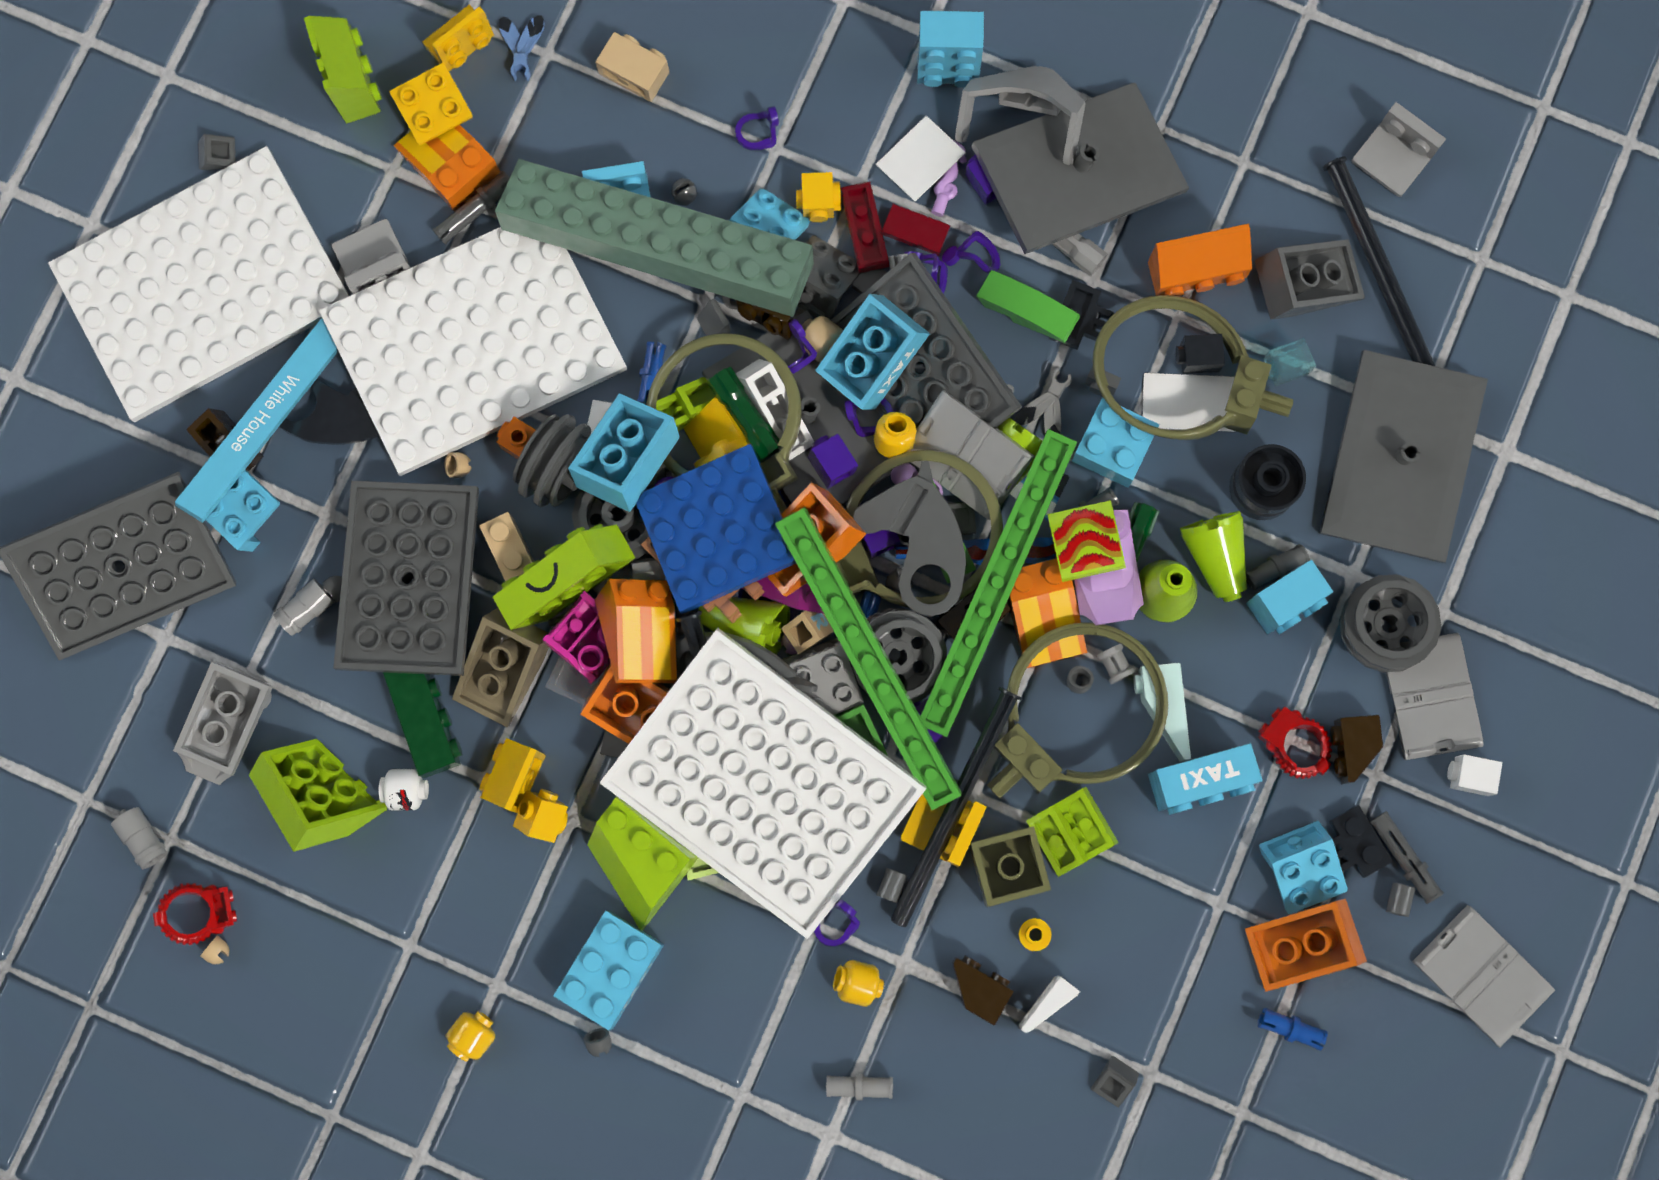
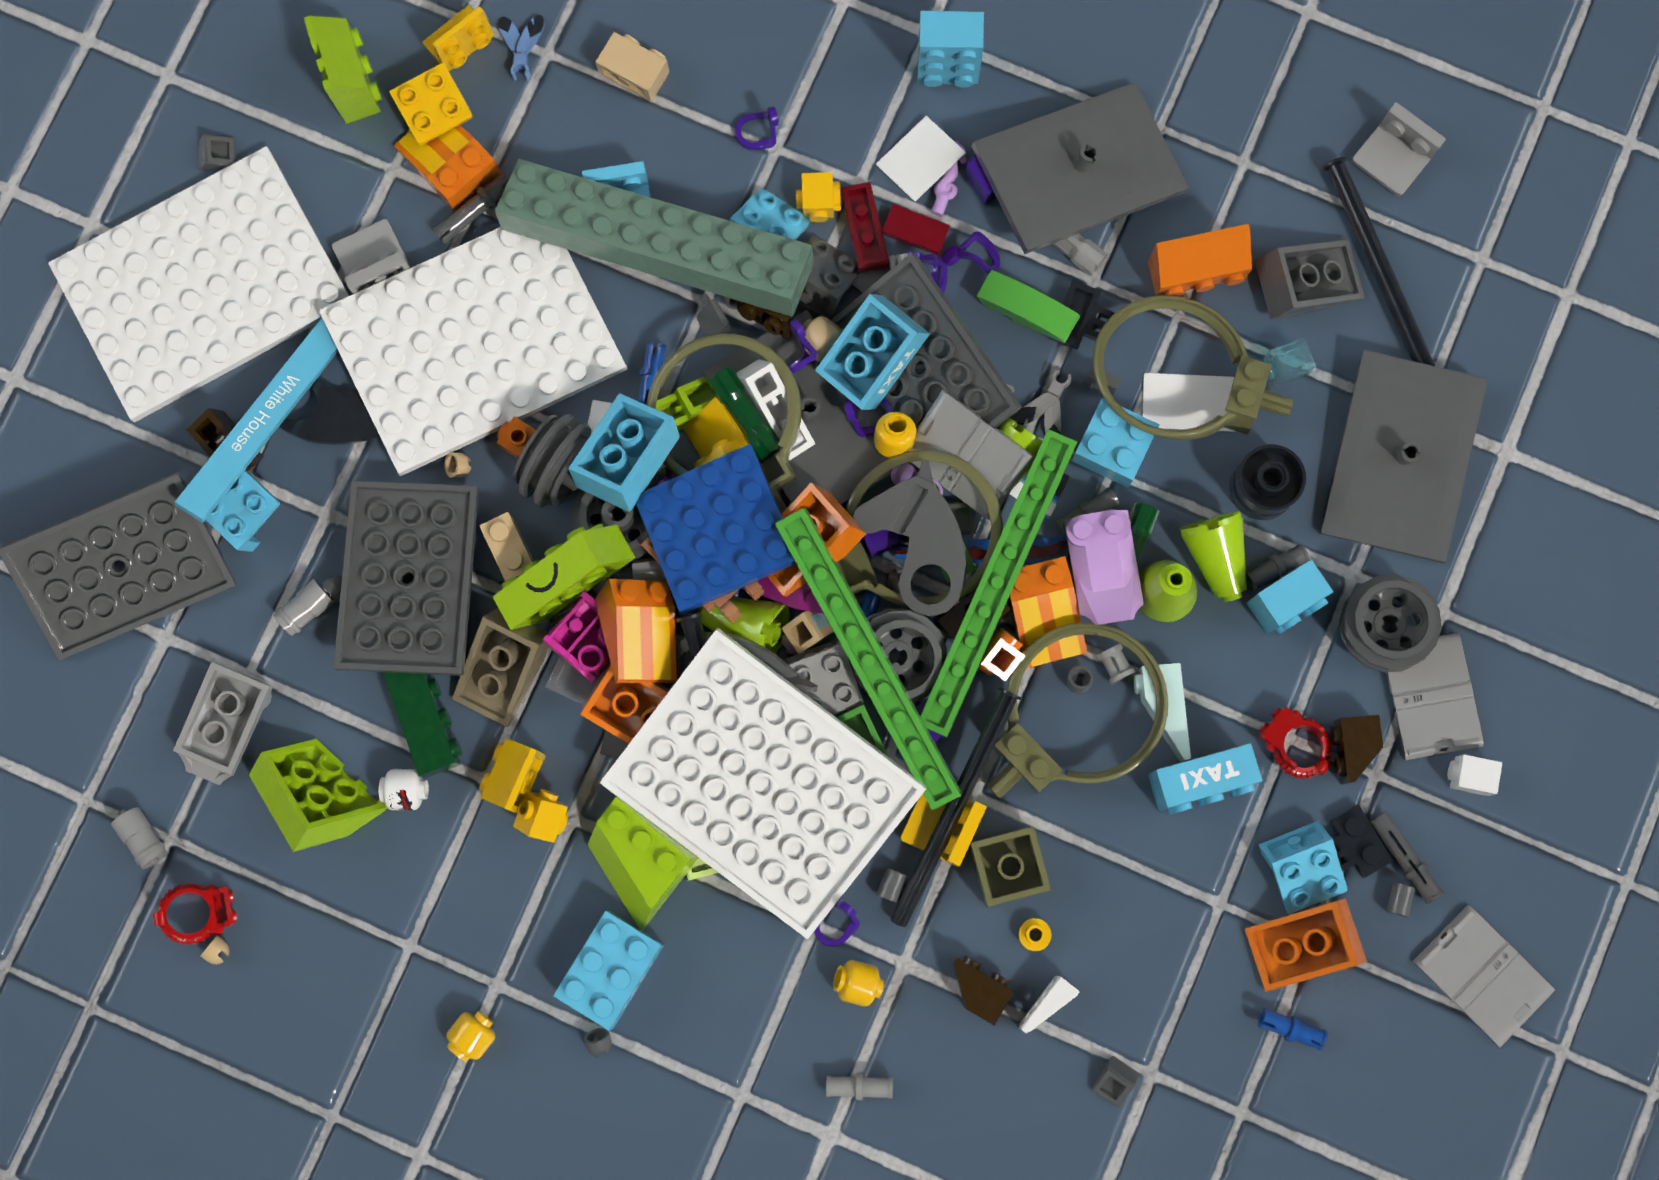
(687, 195): dark grey hinge -> none
(832, 460): dark purple brick -> none
(1001, 655): none -> orange brick
(1028, 89): light grey piece -> none
(1072, 831): lime slope -> none
(1086, 541): slope -> none
(1200, 353): black brick -> none

